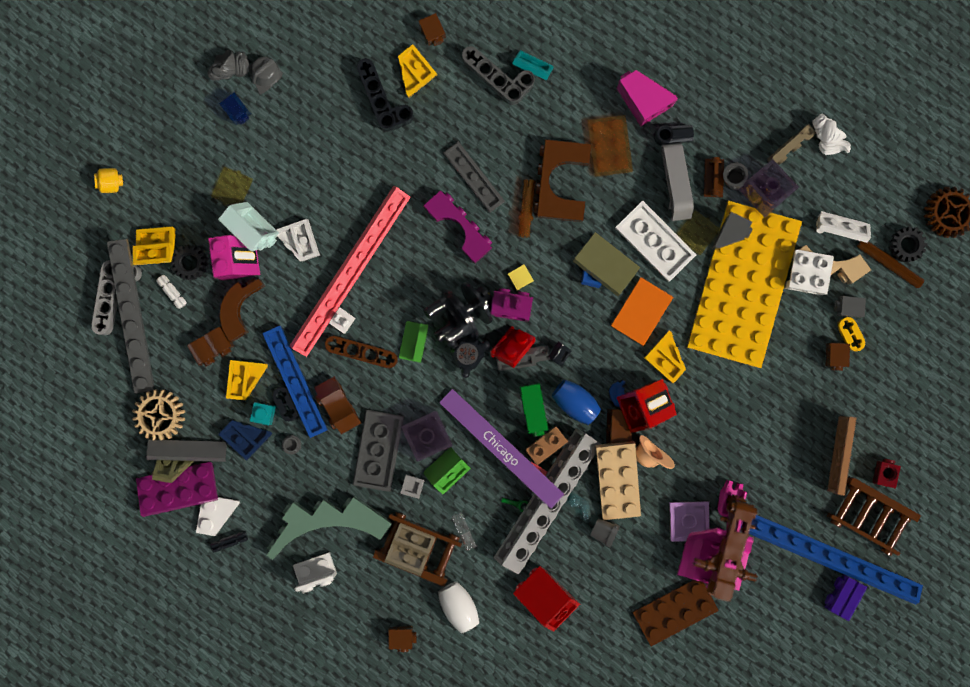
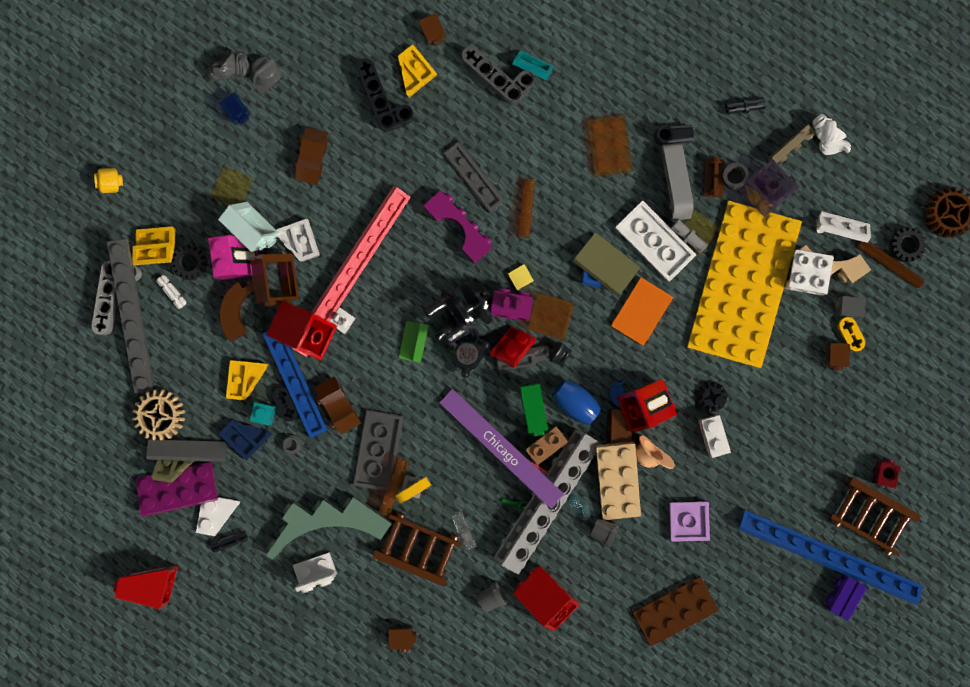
(147, 587): none -> red slope
(210, 346): reddish brown brick -> none
(287, 276): none -> reddish brown window
(301, 330): none -> red slope
(311, 155): none -> reddish brown brick
(360, 355): reddish brown beam -> none
(396, 480): none -> clear orange pin
(410, 549): dark tan slope -> none
(413, 490): none -> yellow beam
(427, 436): clear purple brick -> none
(446, 470): bright green panel -> none
(458, 607): white piece -> none
(492, 597): none -> dark grey piece
(551, 316): none -> clear orange plate
(556, 154): reddish brown arch -> none
(644, 96): dark pink slope -> none
(666, 358): yellow wing -> none
(689, 236): none -> light grey pin
(703, 392): none -> black gear
(714, 436): none -> white brick
(721, 555): piece -> none
(732, 231): dark grey slope -> none
(745, 106): none -> black pin
(841, 455): medium nougat tile -> none

